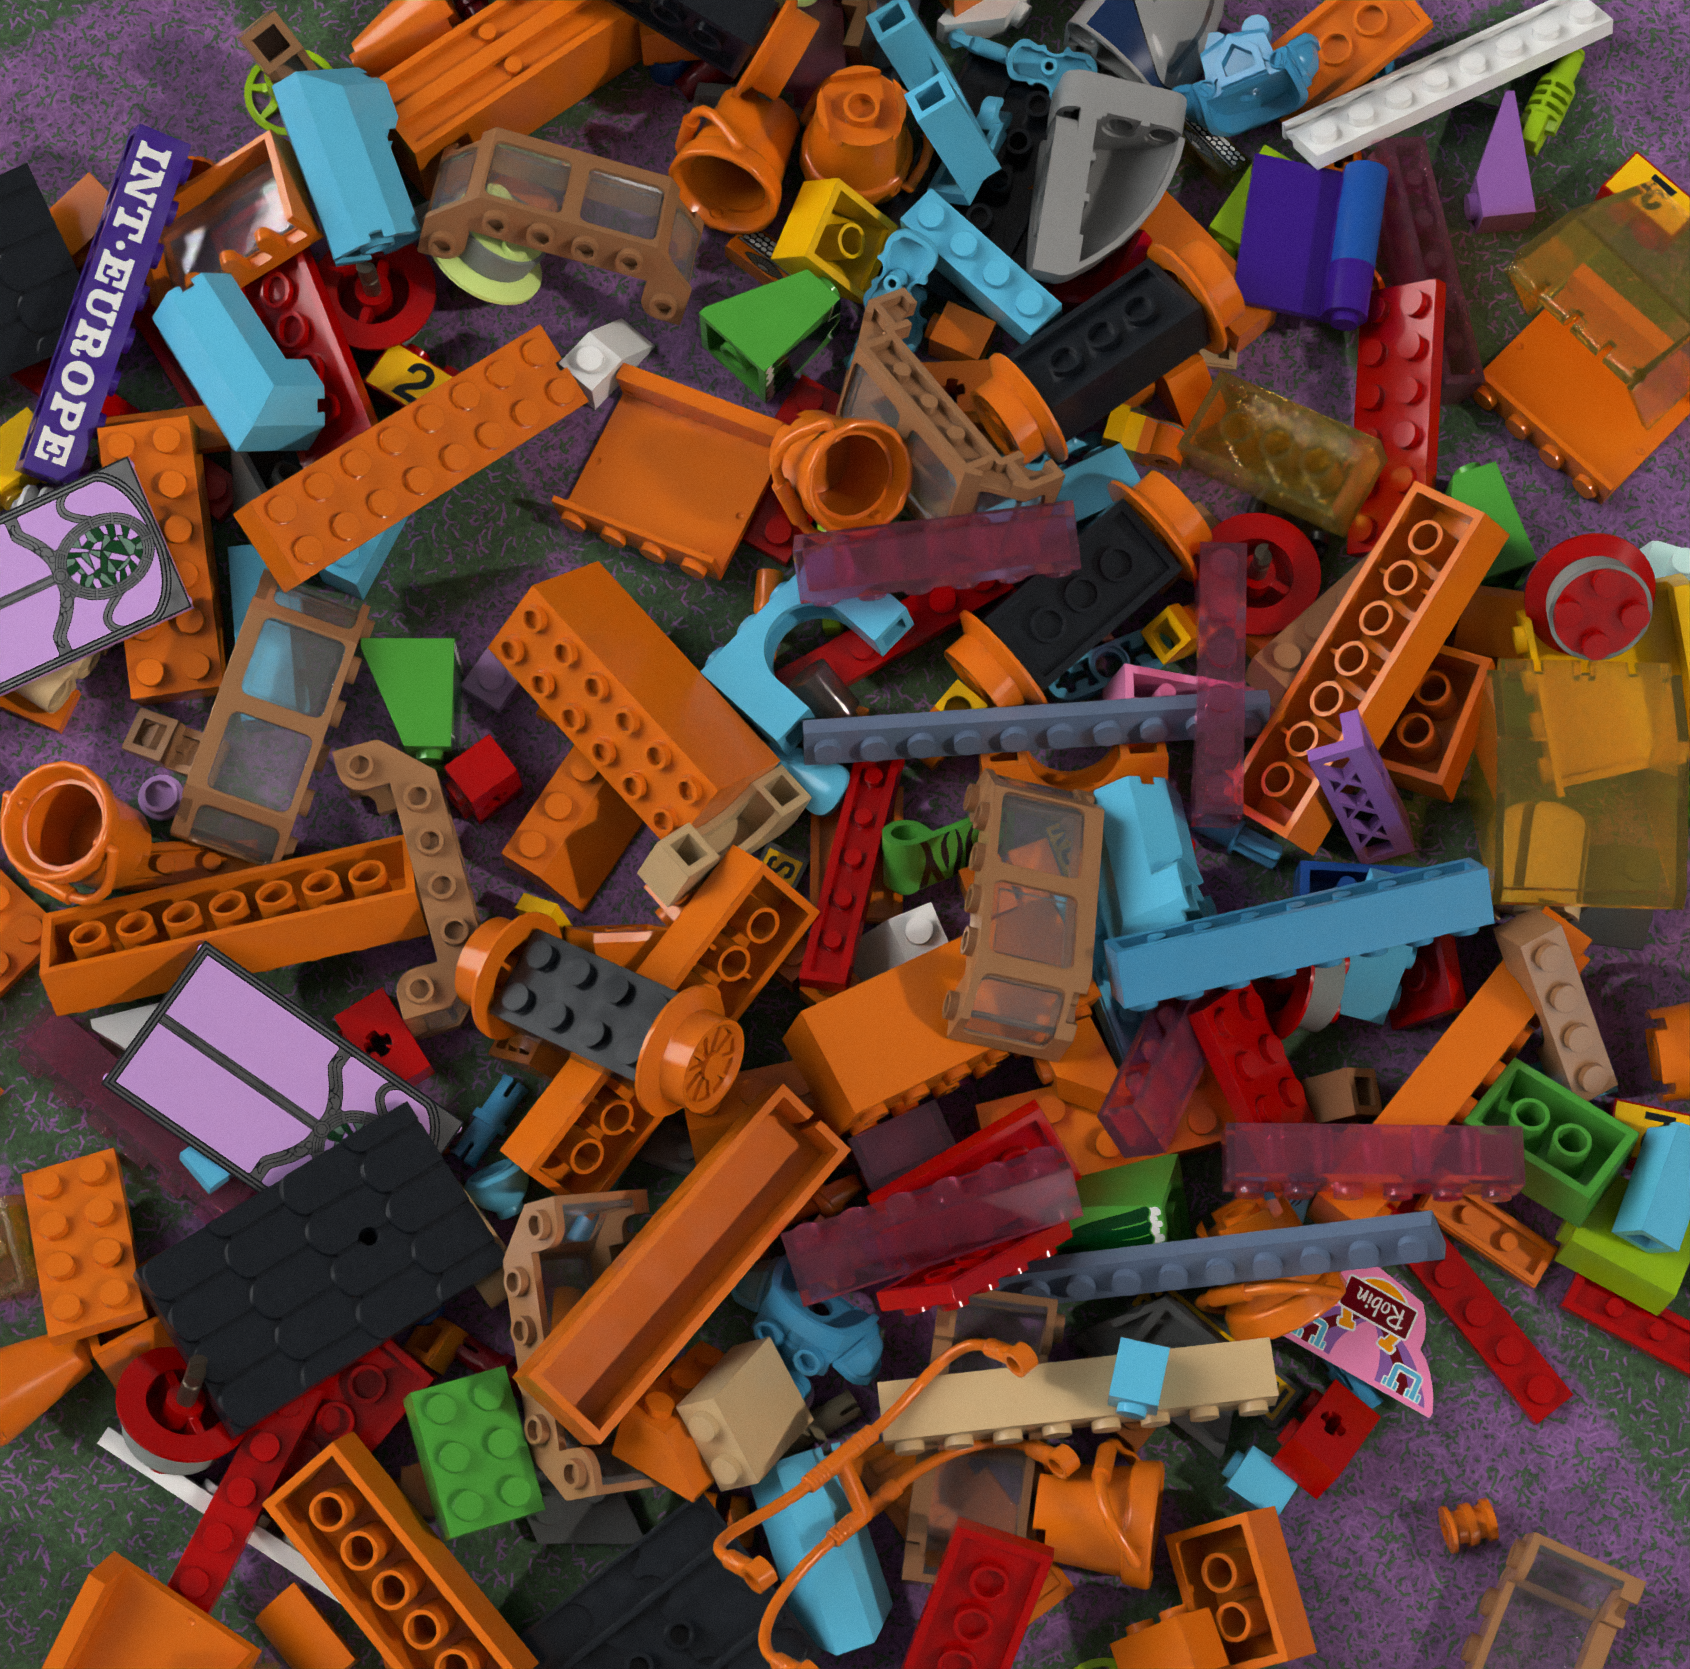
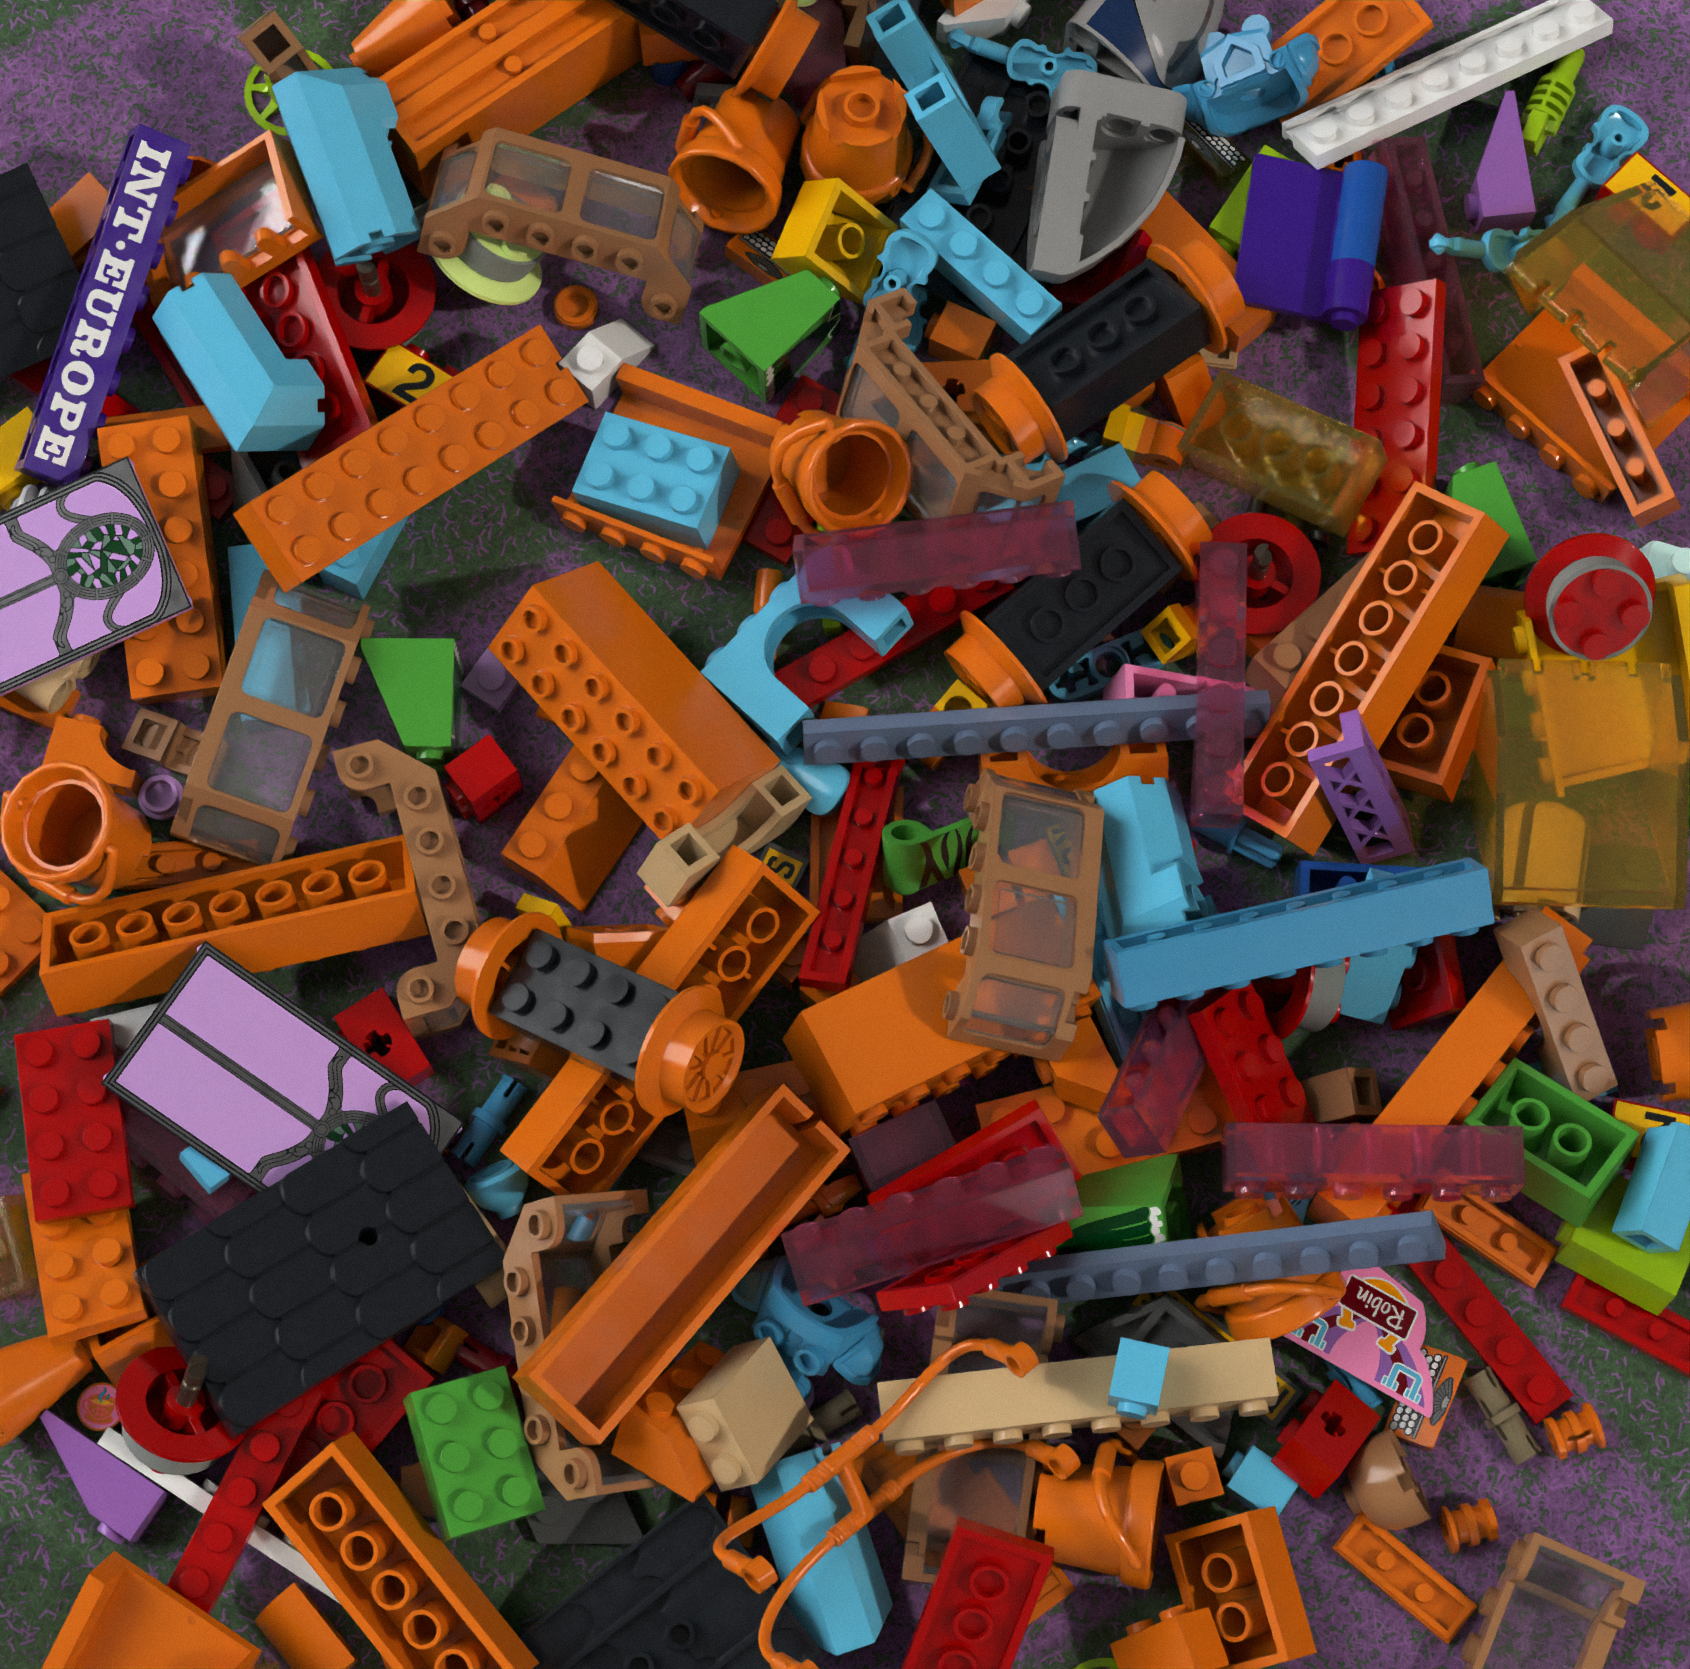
(73, 1122): none -> red plate
(86, 743): none -> orange arch
(98, 1408): none -> tile
(108, 1486): none -> medium lavender slope
(575, 307): none -> orange tile
(657, 480): none -> medium azure brick
(824, 692): clear smoke brick -> none
(1192, 1477): none -> orange brick
(1385, 1485): none -> medium nougat cylinder
(1404, 1578): none -> orange tile
(1411, 1425): none -> slope
(1495, 249): none -> medium azure piece
(1502, 1416): none -> dark tan pin
(1574, 1431): none -> orange bush
(1616, 137): none -> medium azure piece
(1620, 436): none -> orange brick

